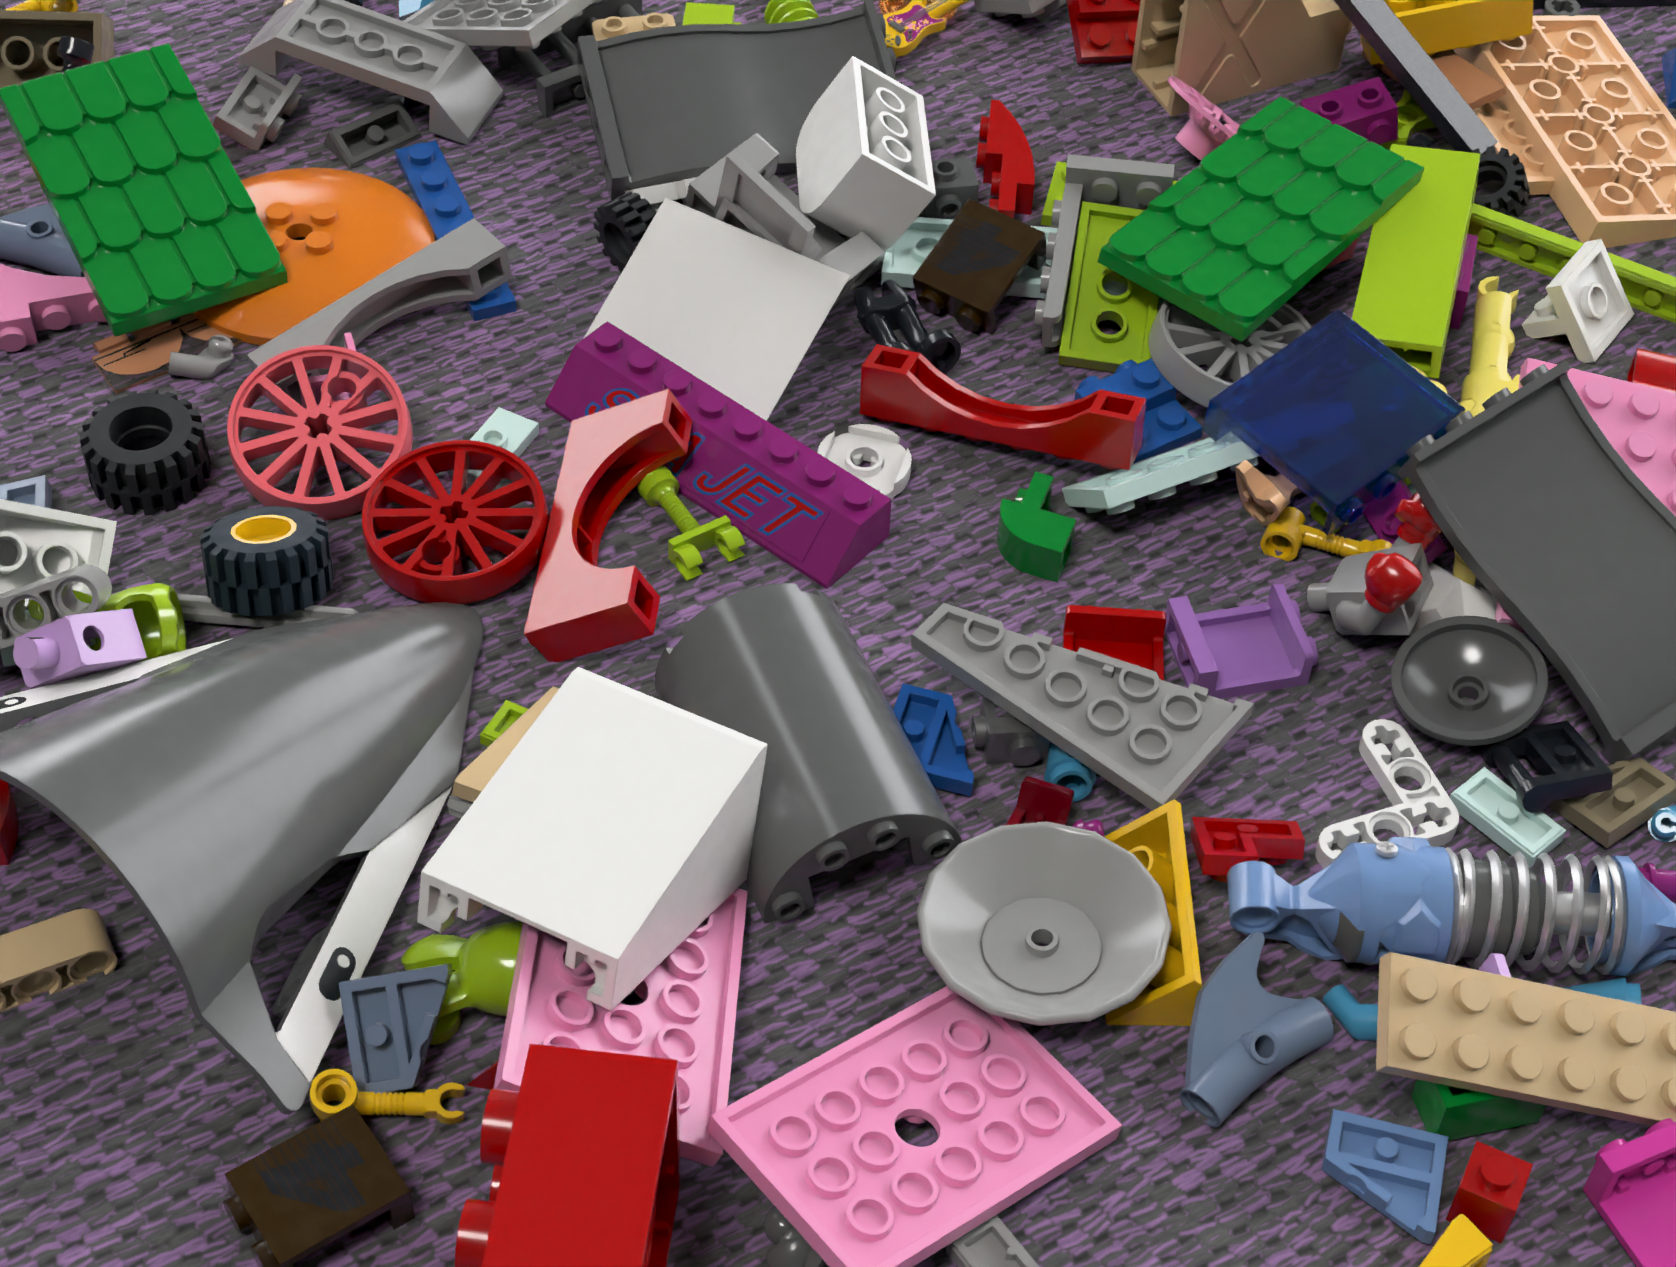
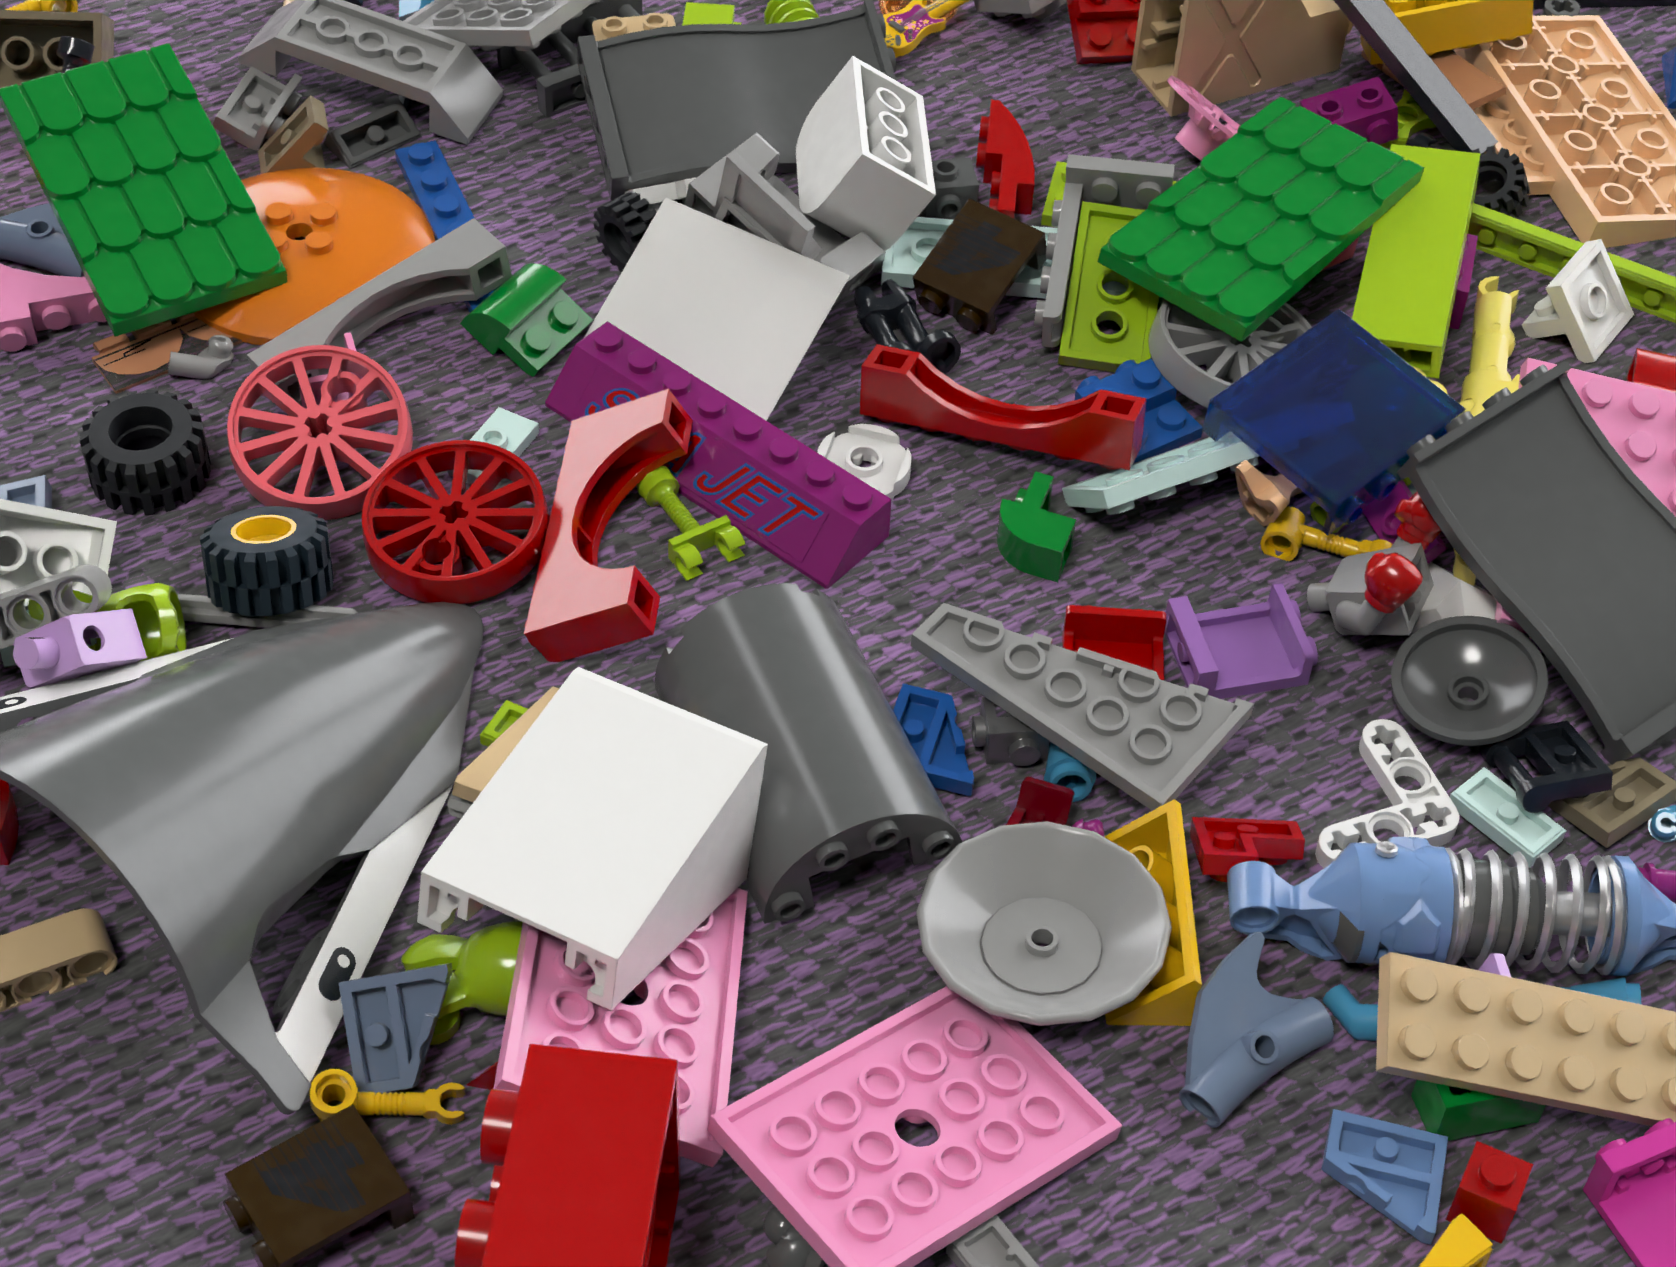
(297, 140): none -> dark tan slope
(528, 318): none -> green brick

